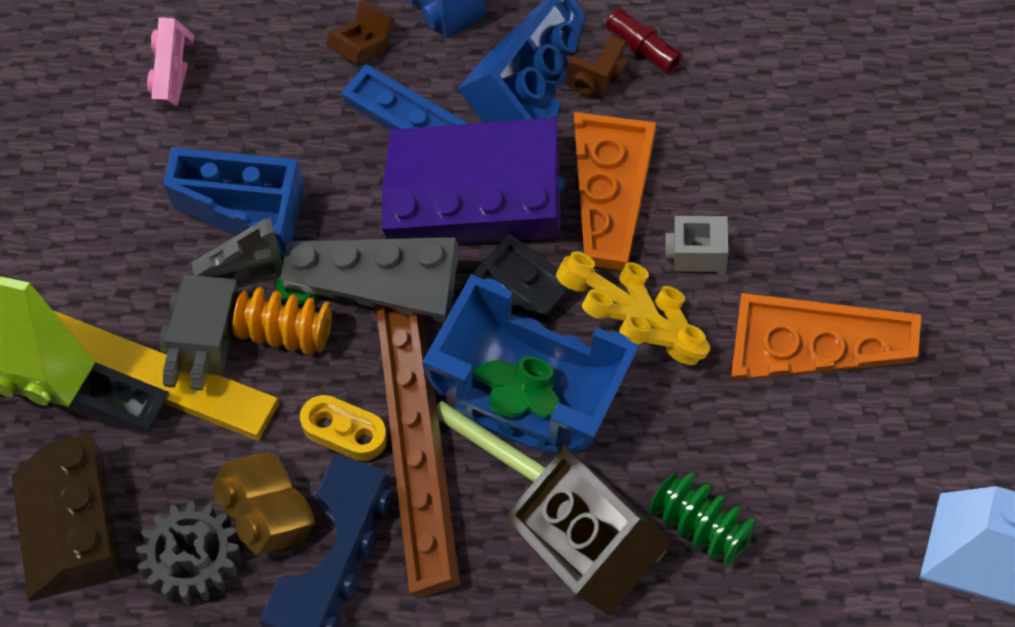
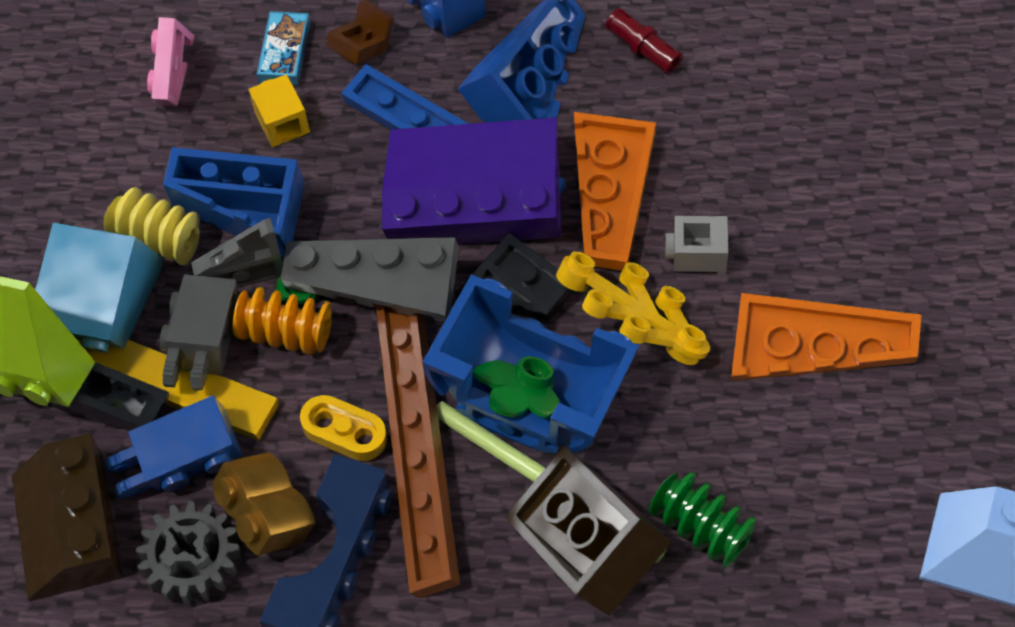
(97, 283): none -> dark azure slope
(155, 224): none -> light yellow piece
(176, 449): none -> blue hinge
(279, 110): none -> yellow brick
(283, 46): none -> tile
(595, 78): reddish brown bracket -> none

